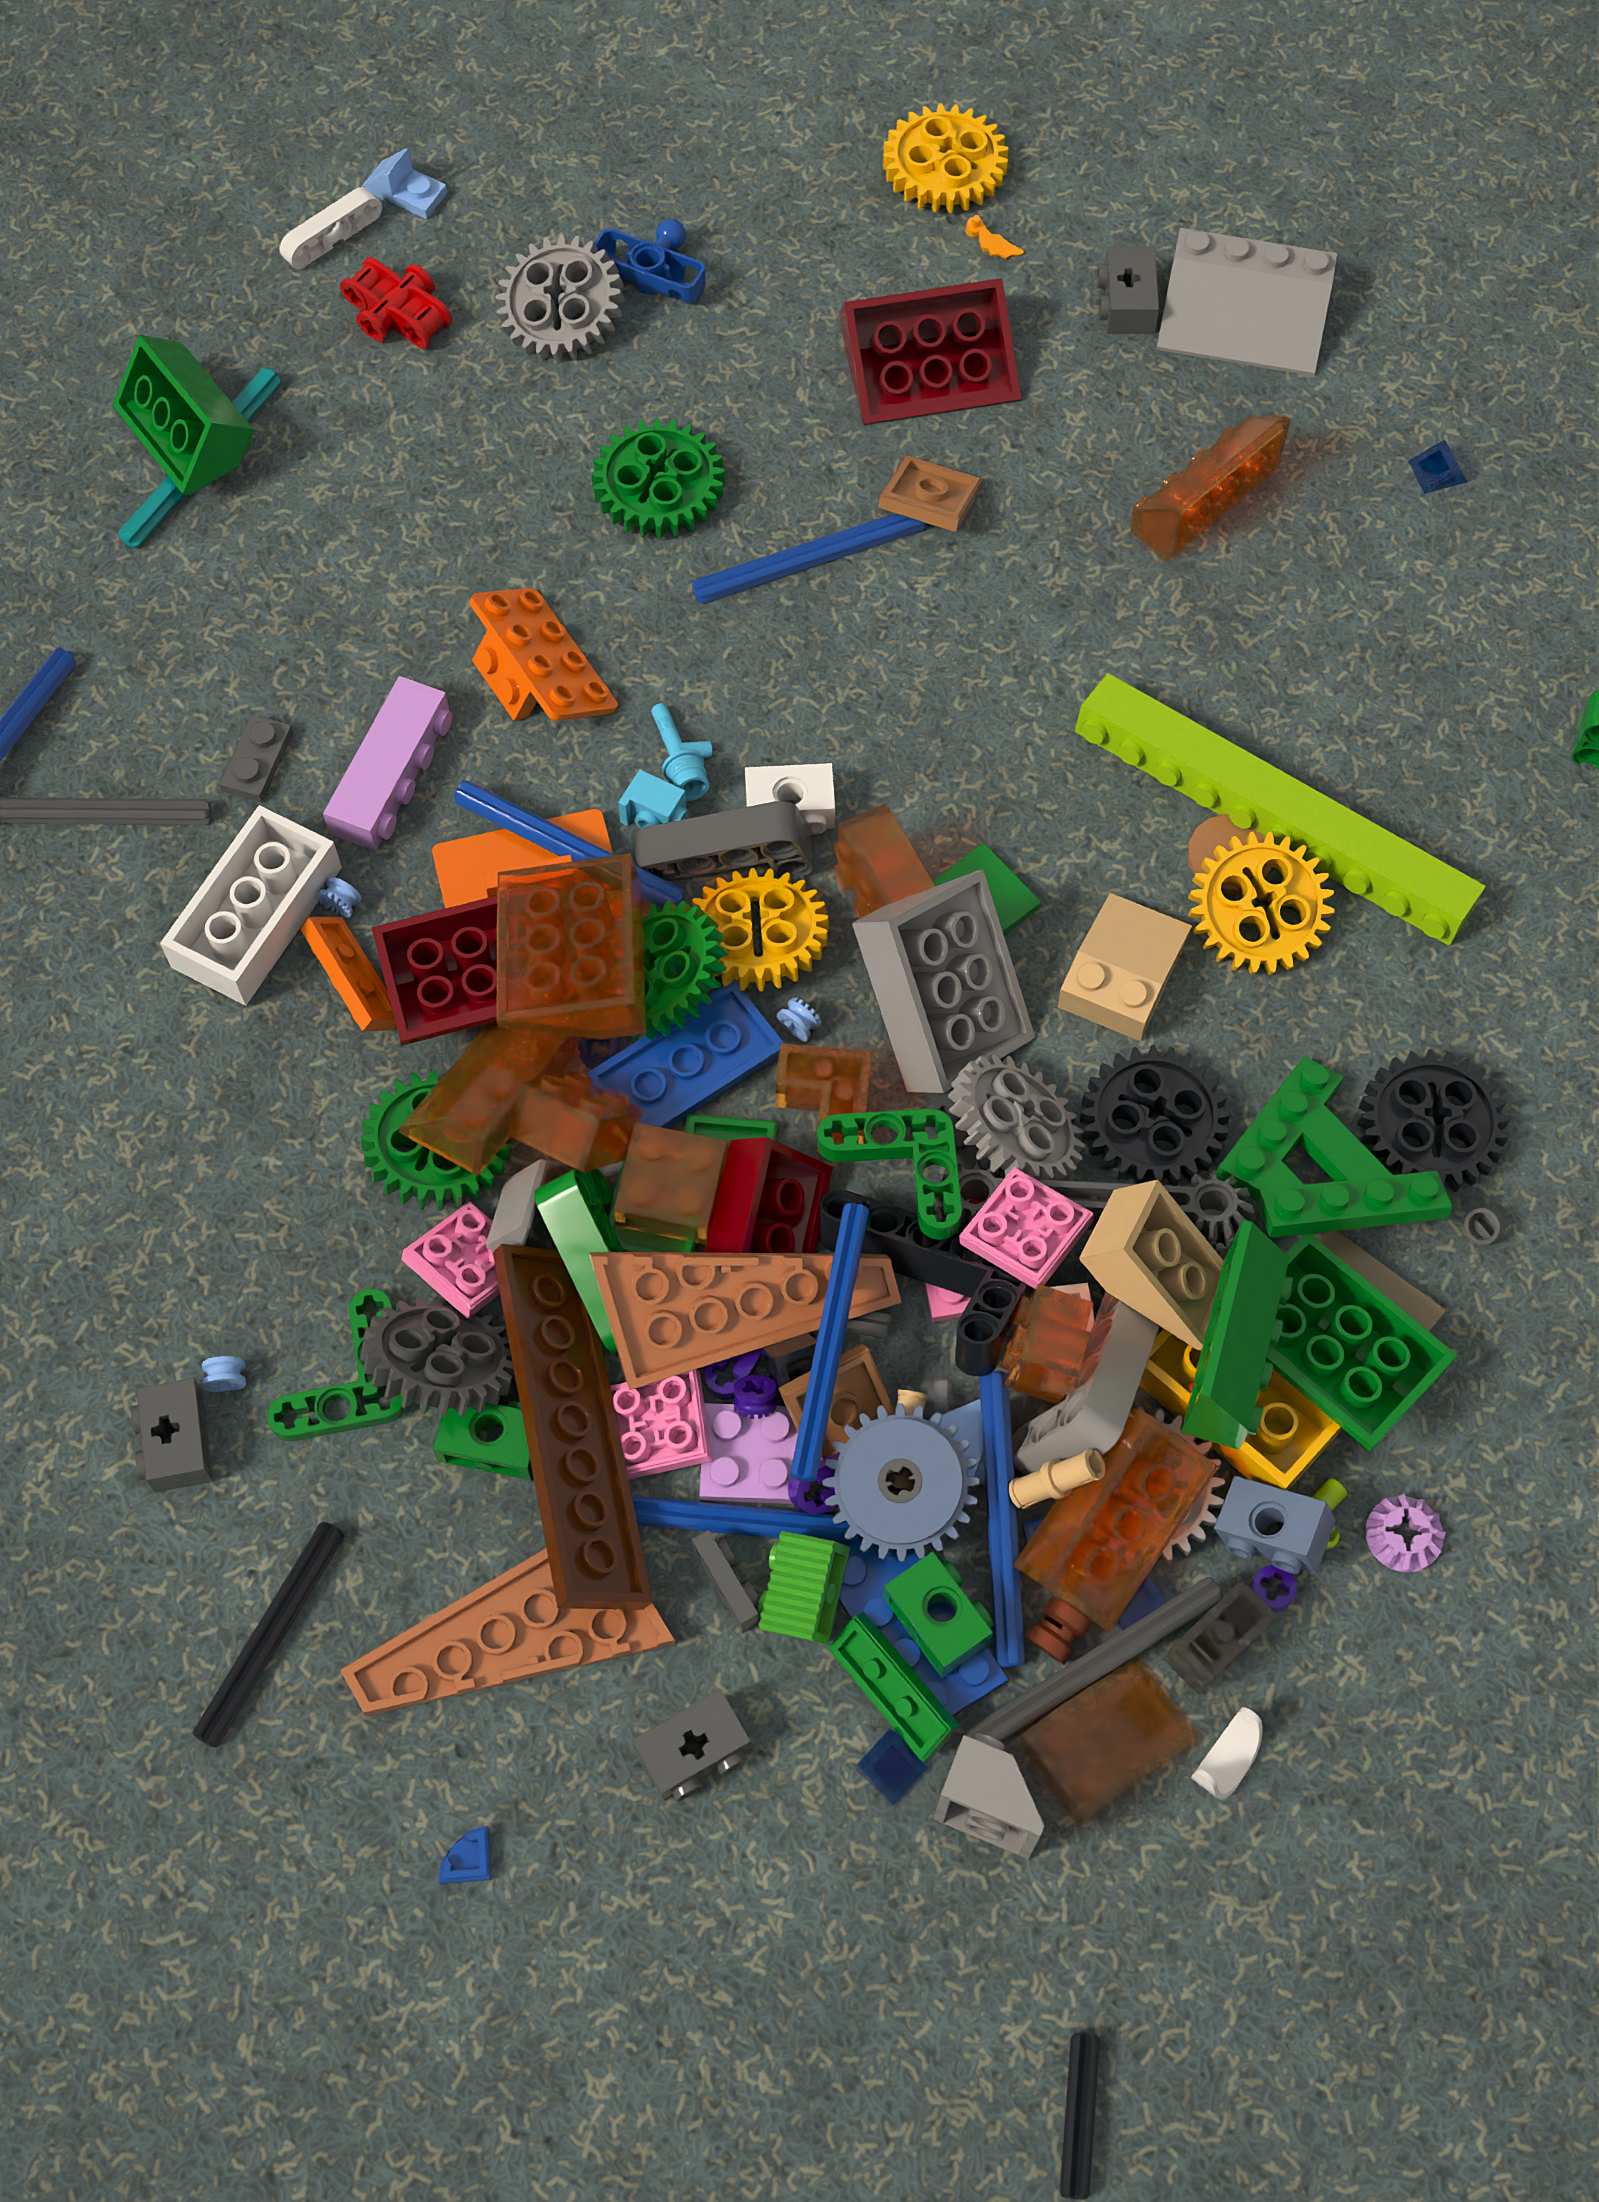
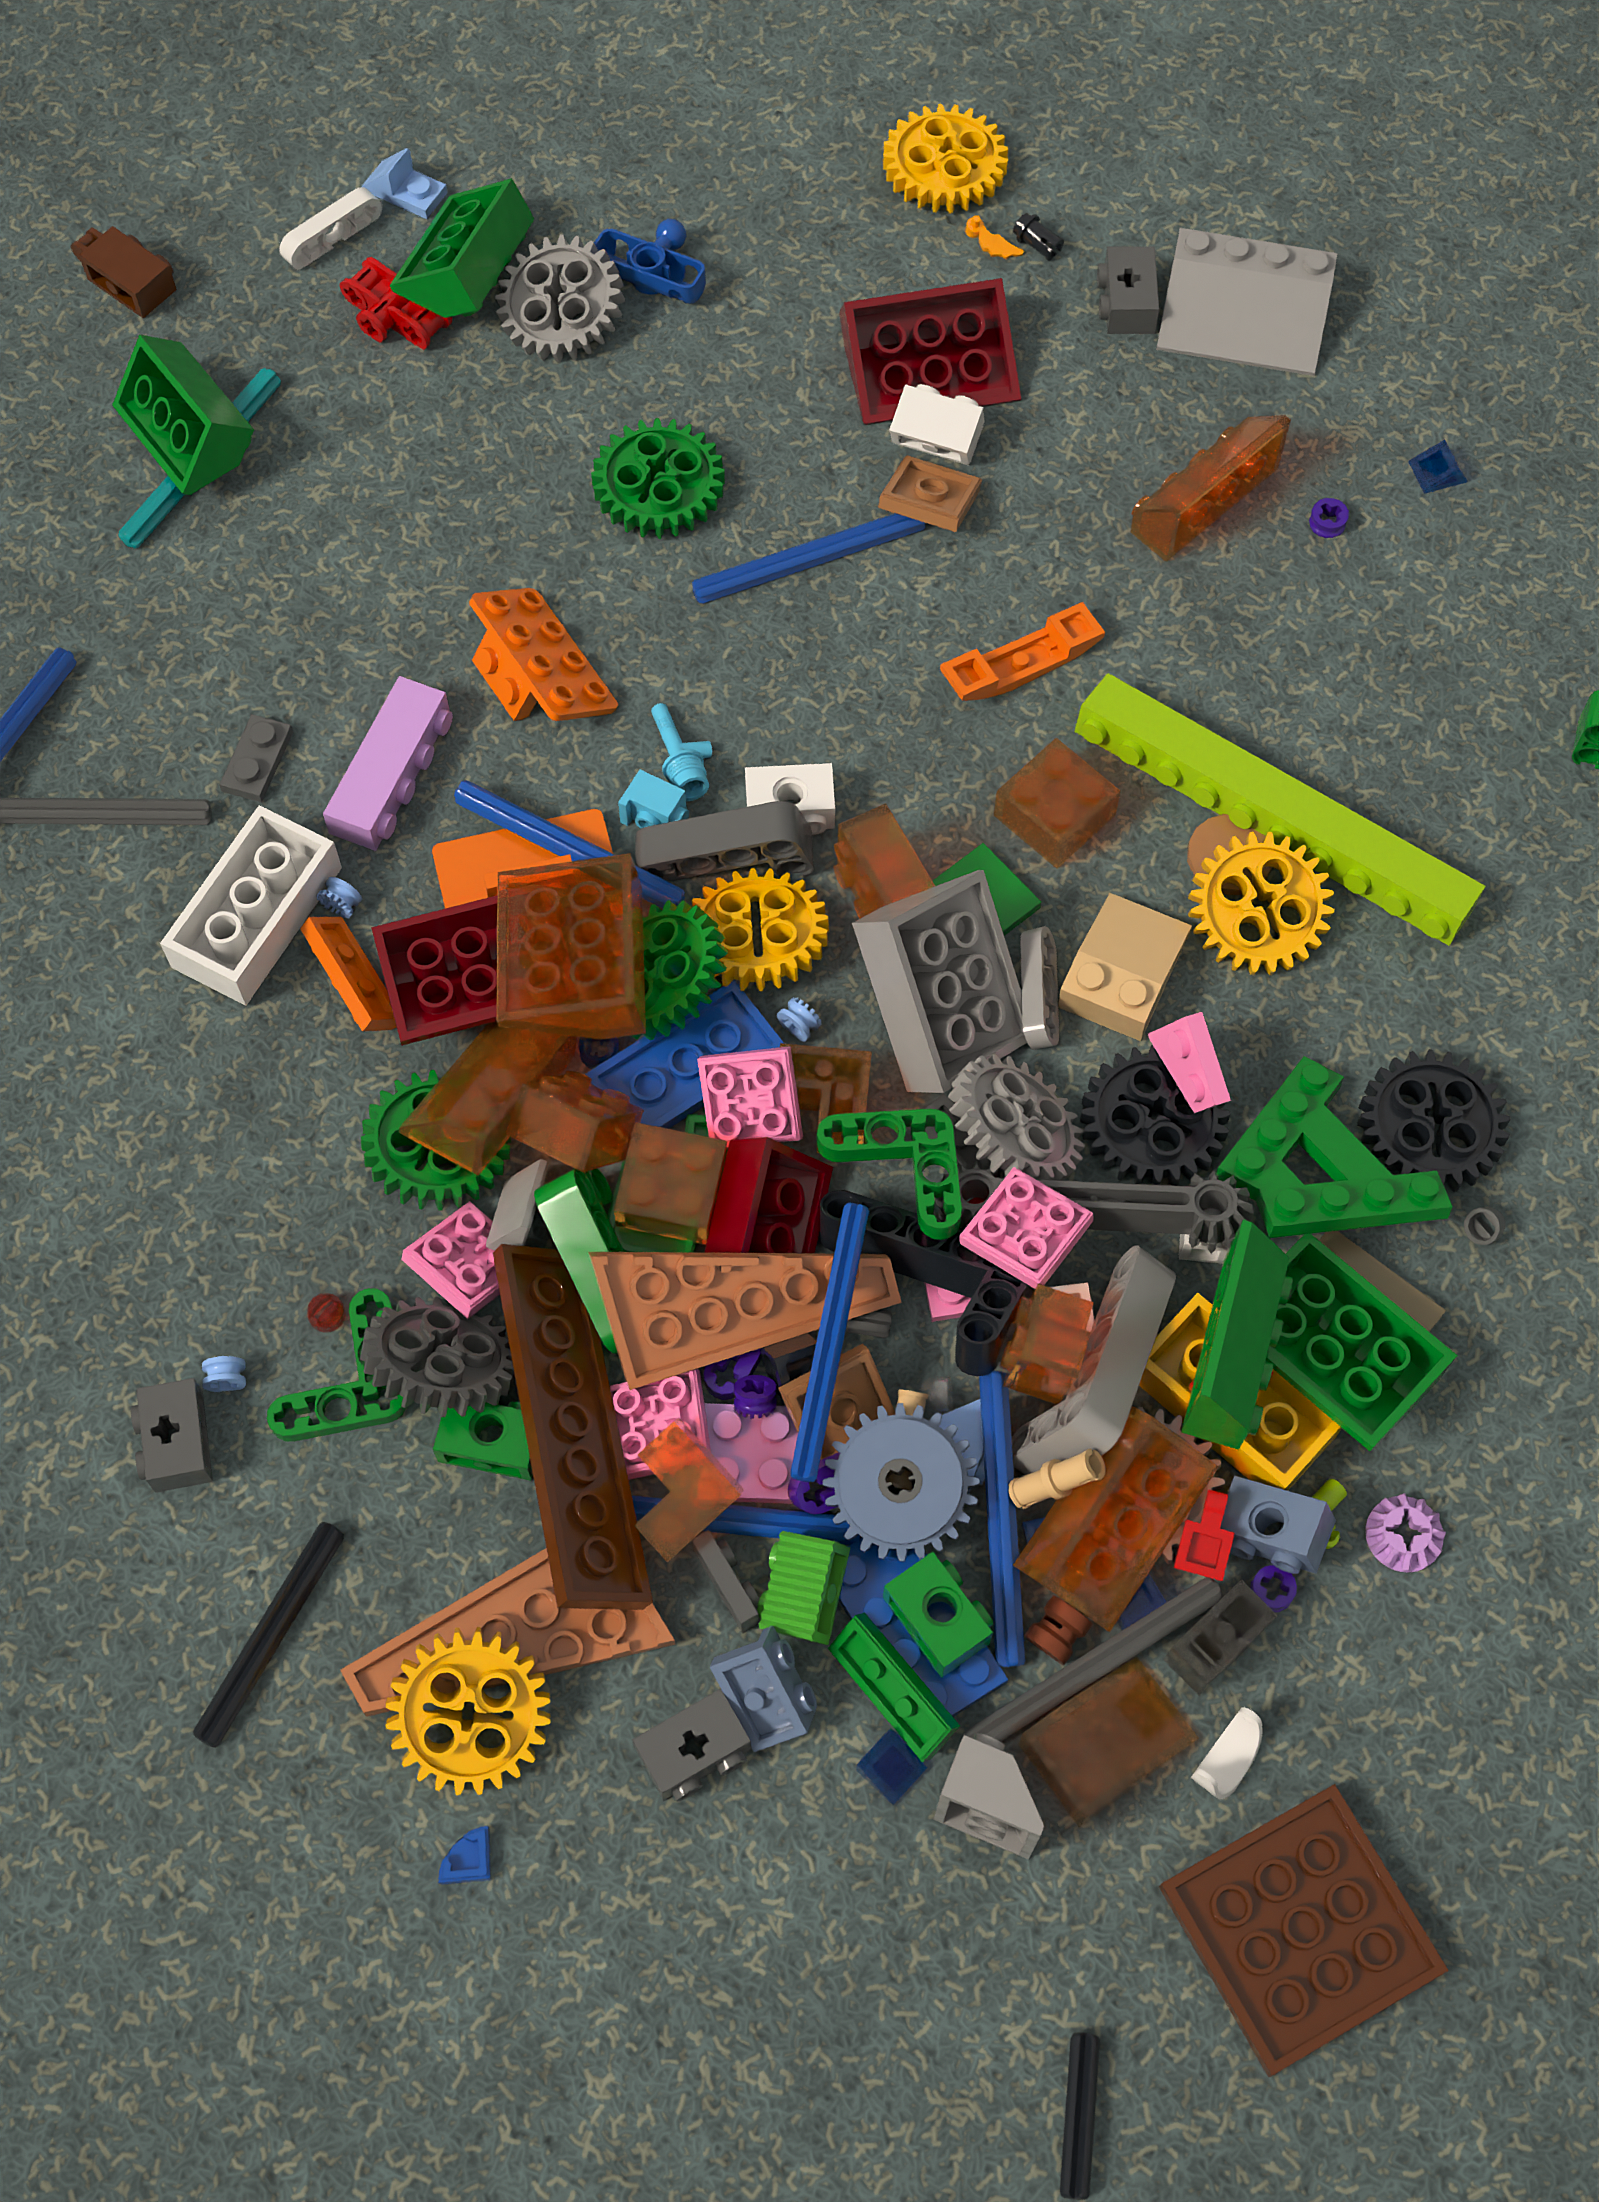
(125, 269): none -> reddish brown brick
(330, 1316): none -> clear red hinge
(463, 1757): none -> yellow gear
(465, 249): none -> green slope
(697, 1488): none -> clear orange brick
(751, 1095): none -> bright pink tile
(766, 1690): none -> sand blue bracket
(937, 423): none -> white brick
(1025, 659): none -> orange slope
(1037, 235): none -> black pin
(1039, 988): none -> light grey beam
(1056, 803): none -> clear orange brick
(1155, 1260): tan slope -> none
(1192, 1061): none -> bright pink wing
(1204, 1545): none -> red plate
(1302, 1929): none -> reddish brown plate
(1328, 528): none -> dark purple bush

